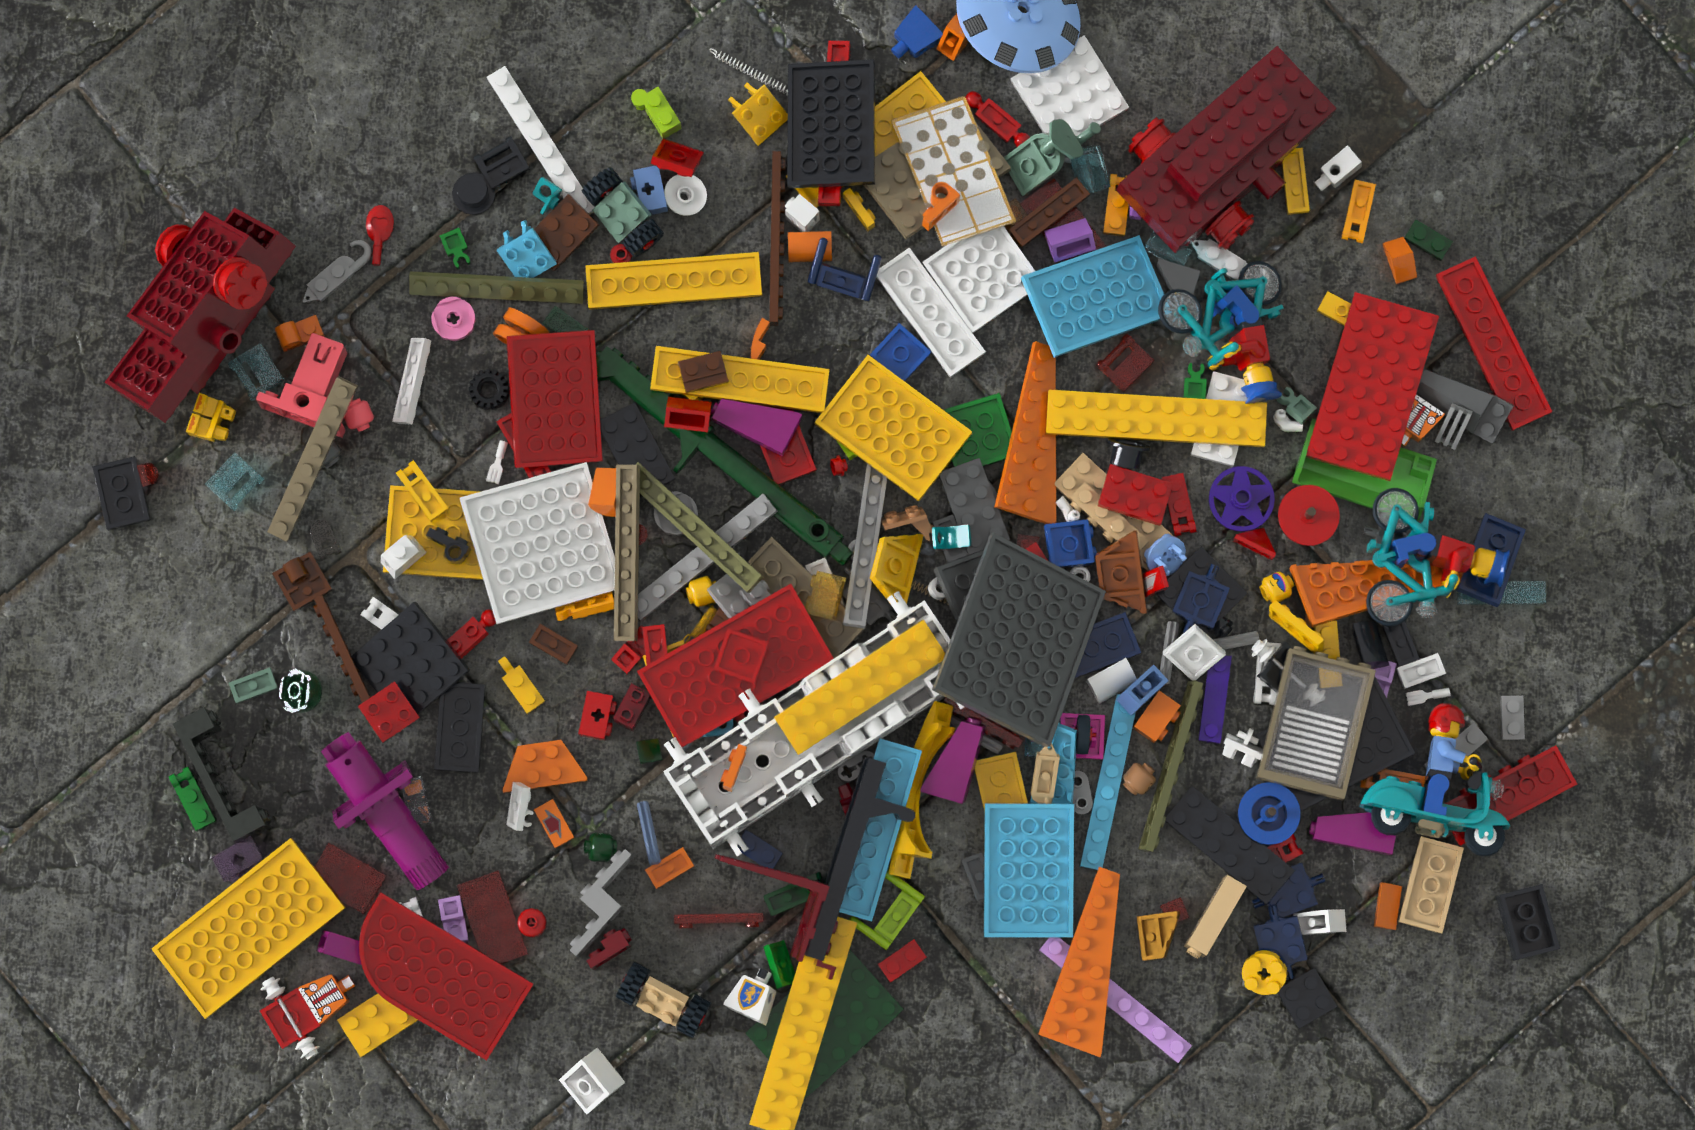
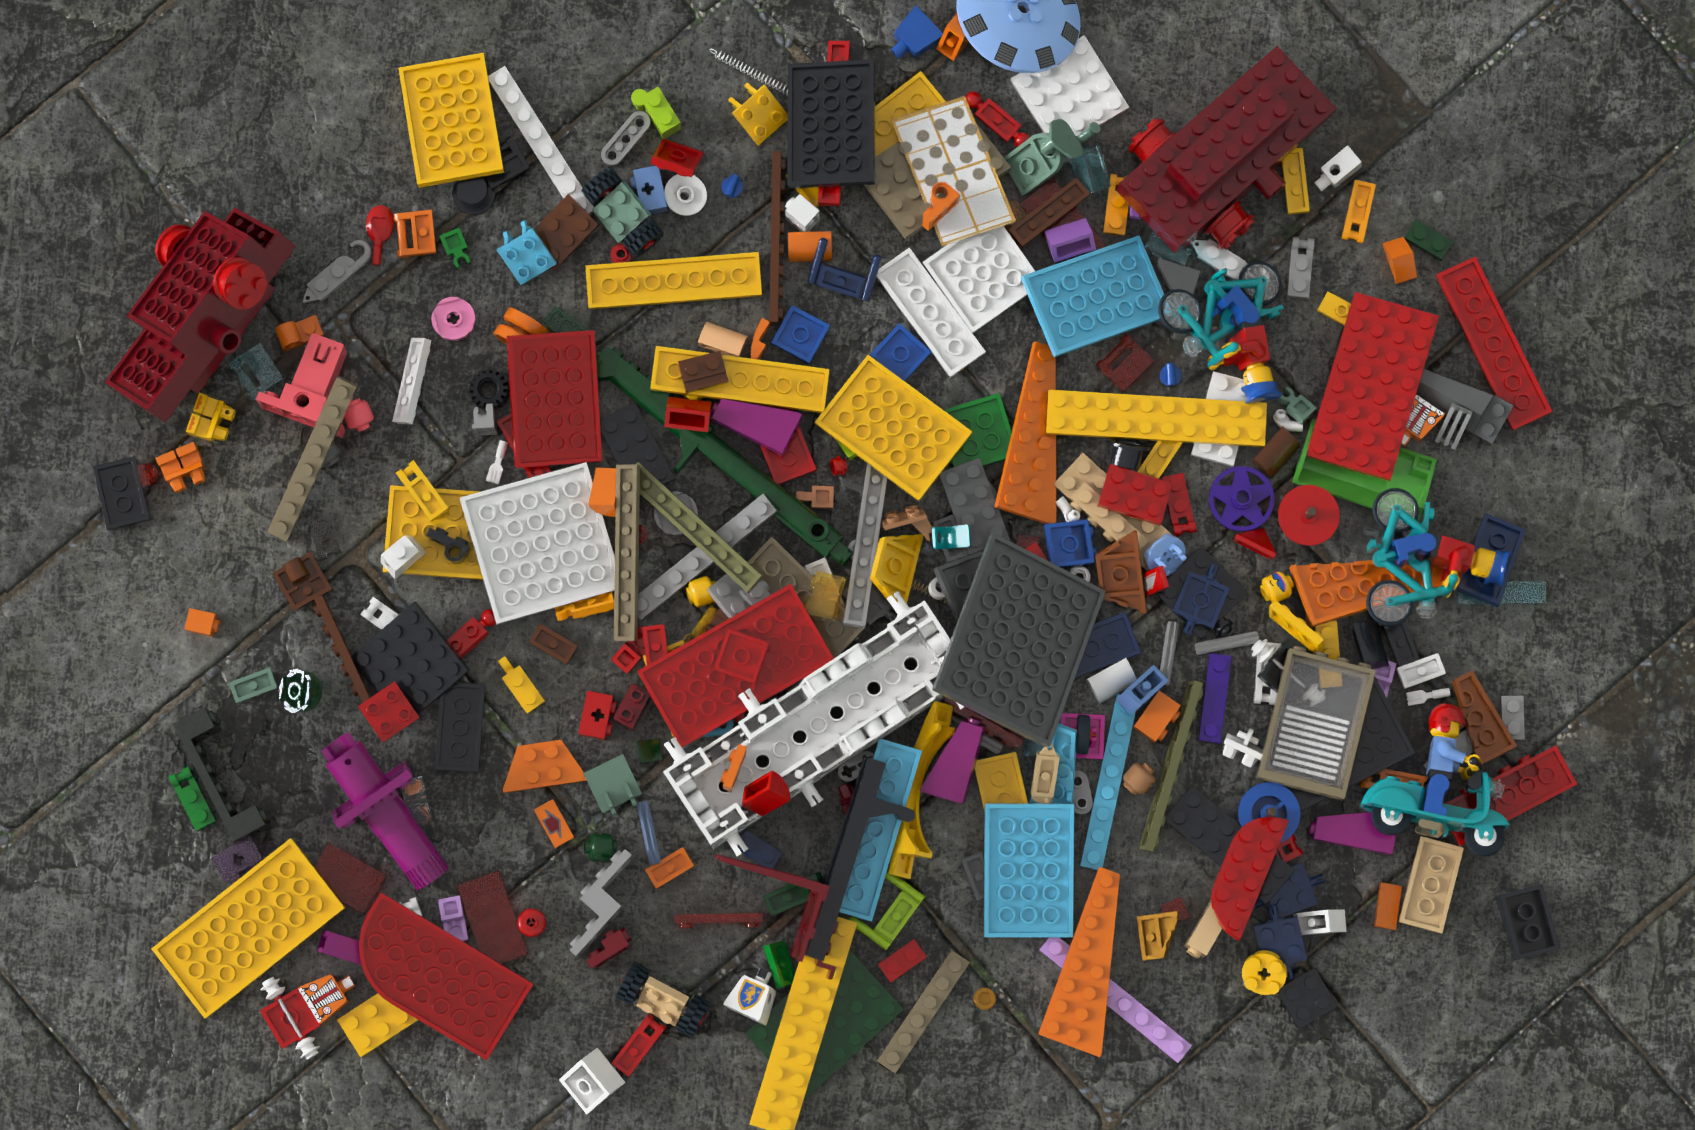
(175, 473): none -> orange hips
(202, 623): none -> orange brick
(228, 476): clear light blue plate -> none
(422, 233): none -> orange plate
(451, 120): none -> yellow plate
(487, 423): none -> light grey hinge
(496, 287): olive plate -> none
(518, 807): white plate -> none
(551, 201): teal bracket -> none
(613, 784): none -> sand green plate
(630, 130): none -> light grey plate
(638, 1046): none -> red plate
(722, 339): none -> light nougat brick
(732, 186): none -> blue plate
(766, 794): none -> red brick
(800, 334): none -> blue plate
(820, 497): none -> nougat plate
(860, 687): yellow plate -> none
(865, 216): yellow plate -> none
(923, 1011): none -> dark tan plate
(984, 998): none -> pearl gold tile
(1159, 458): none -> yellow plate
(1170, 375): none -> blue plate
(1194, 386): green plate -> none
(1194, 652): white plate -> none
(1245, 872): none -> red plate
(1276, 452): none -> reddish brown brick
(1300, 268): none -> light grey plate
(1484, 726): none -> dark orange wing

